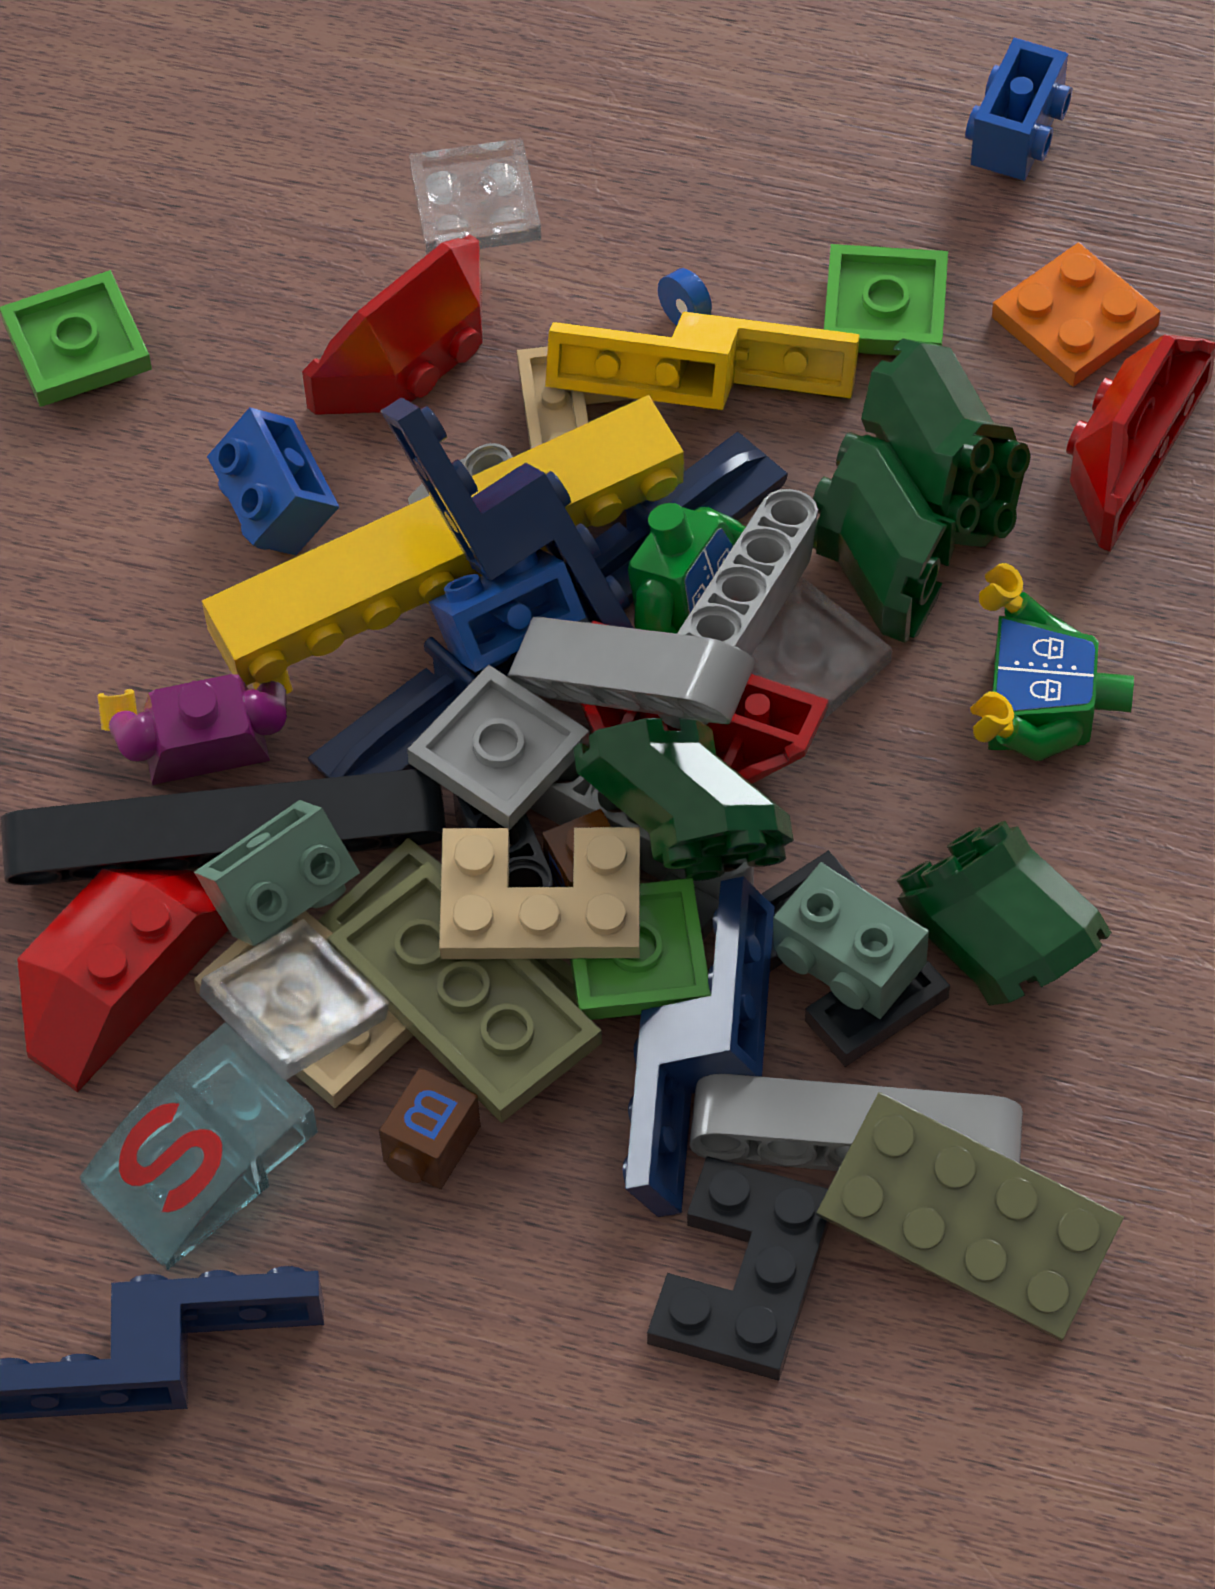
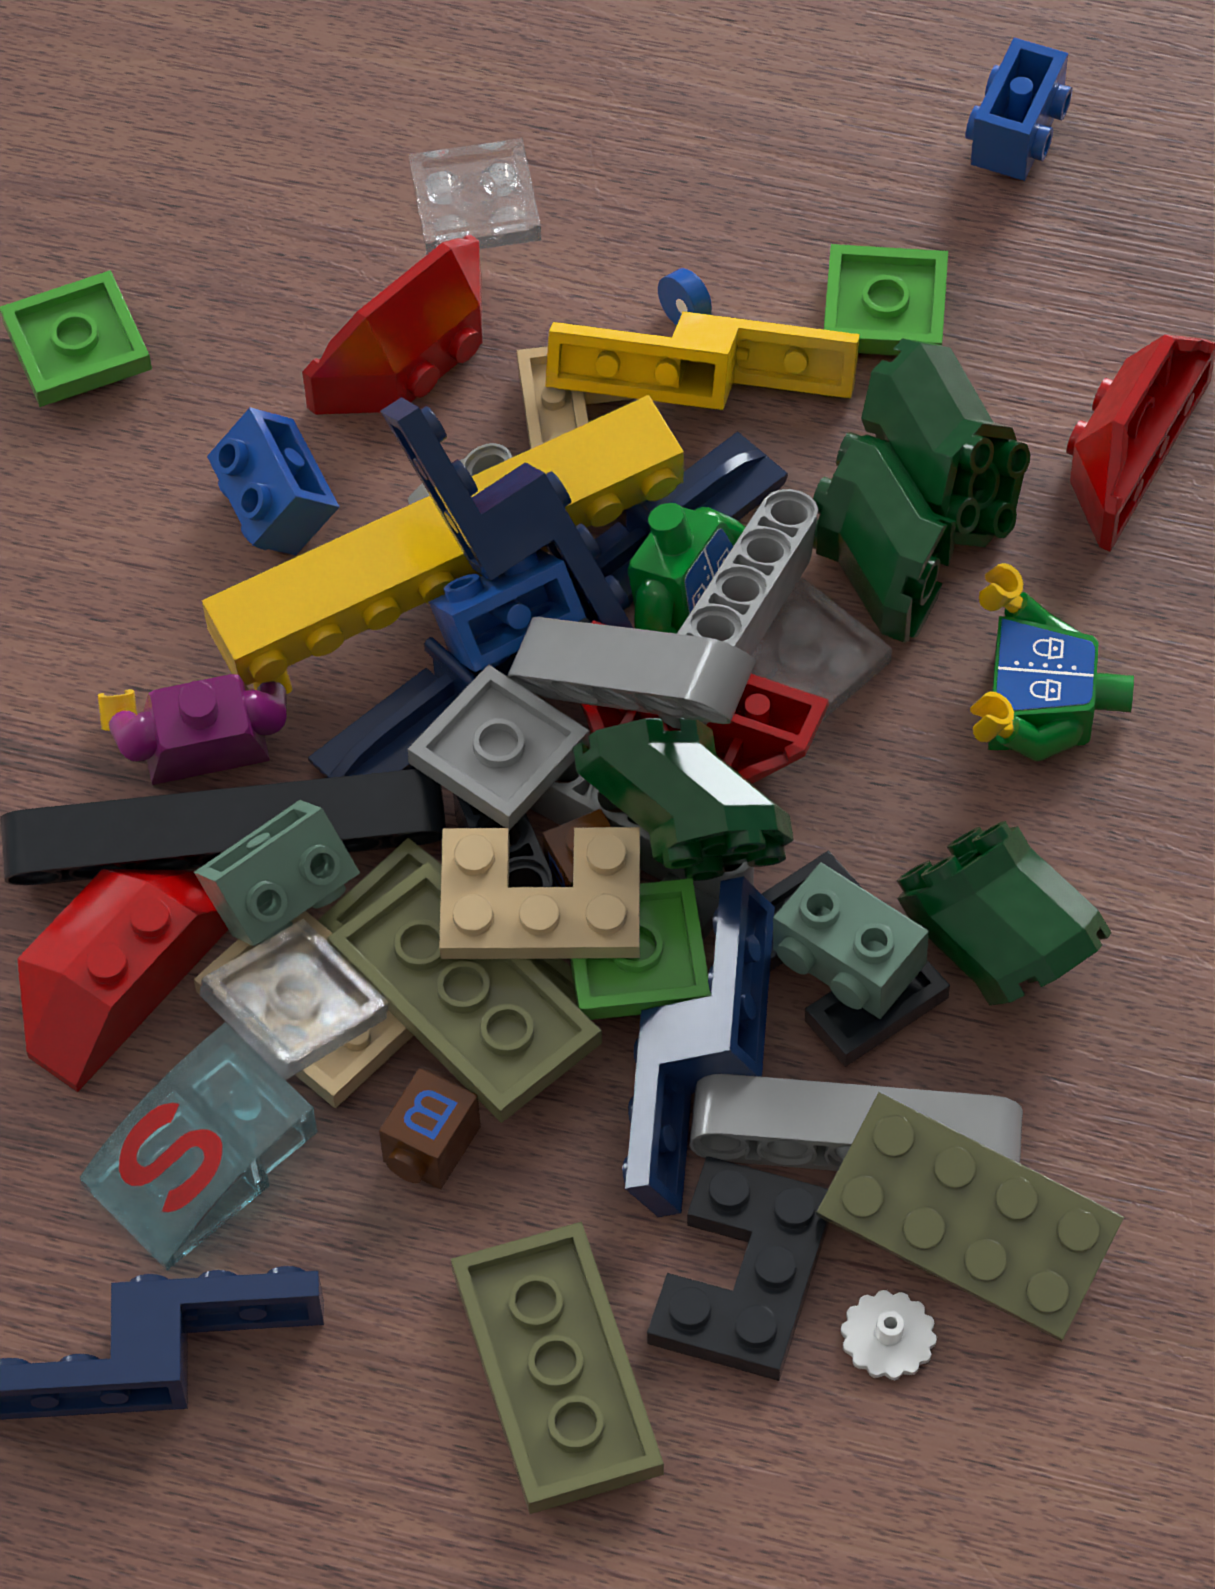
(556, 1368): none -> olive plate
(888, 1335): none -> white piece
(1075, 314): orange plate -> none

